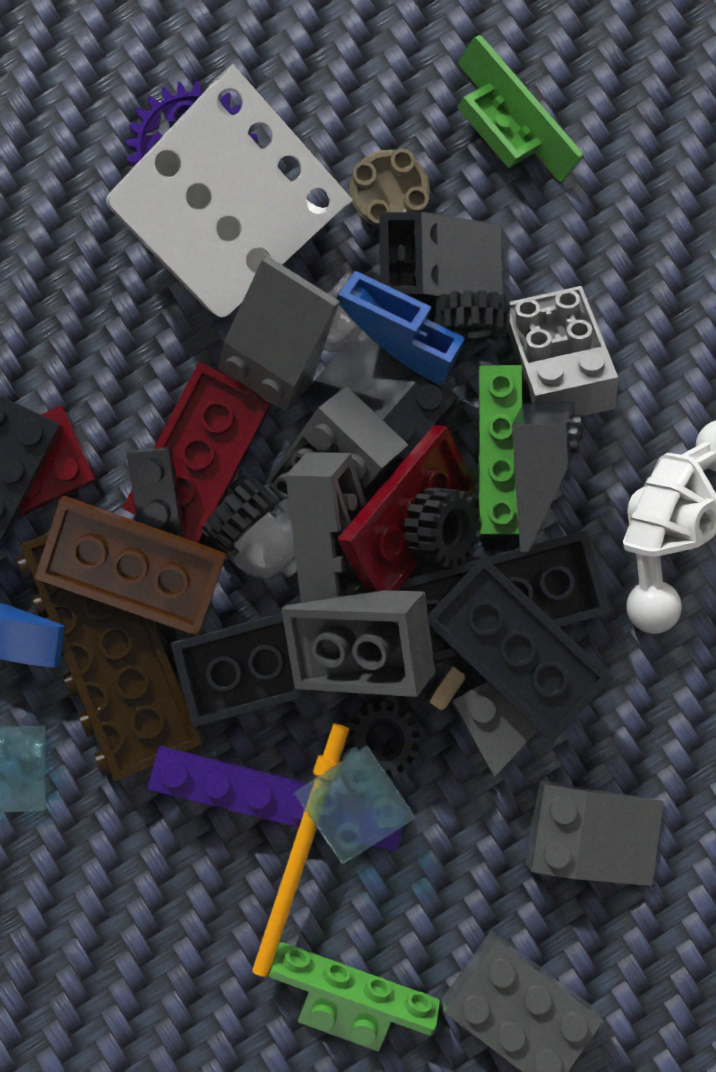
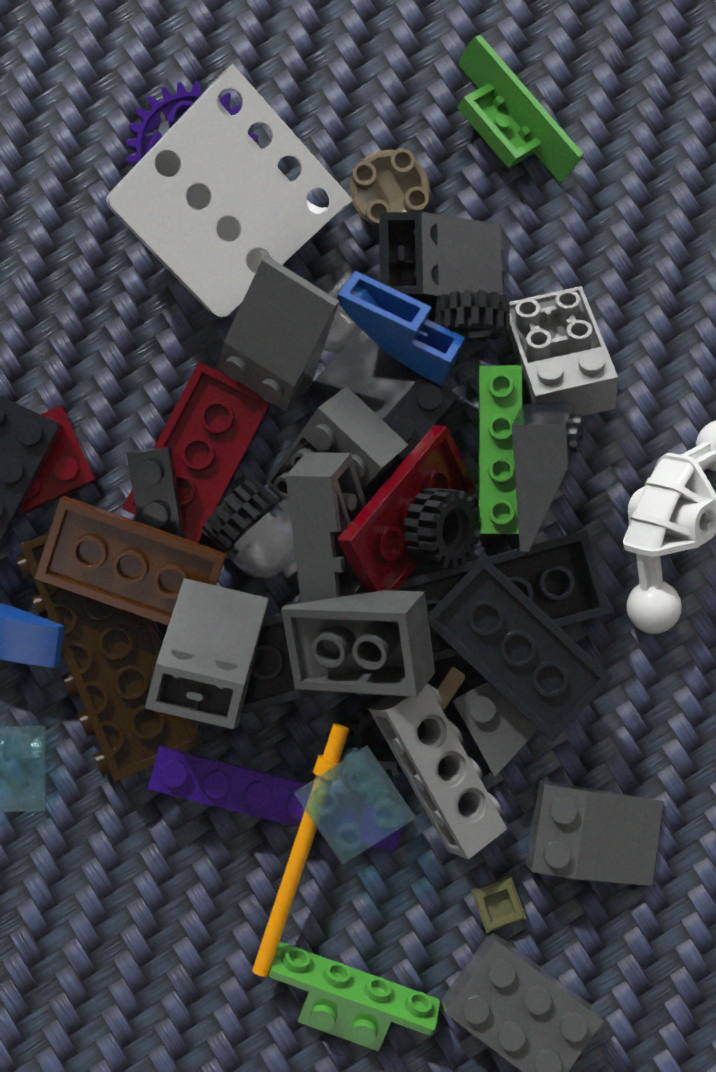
(207, 654): none -> dark grey slope
(479, 819): none -> light grey brick
(498, 904): none -> olive tile

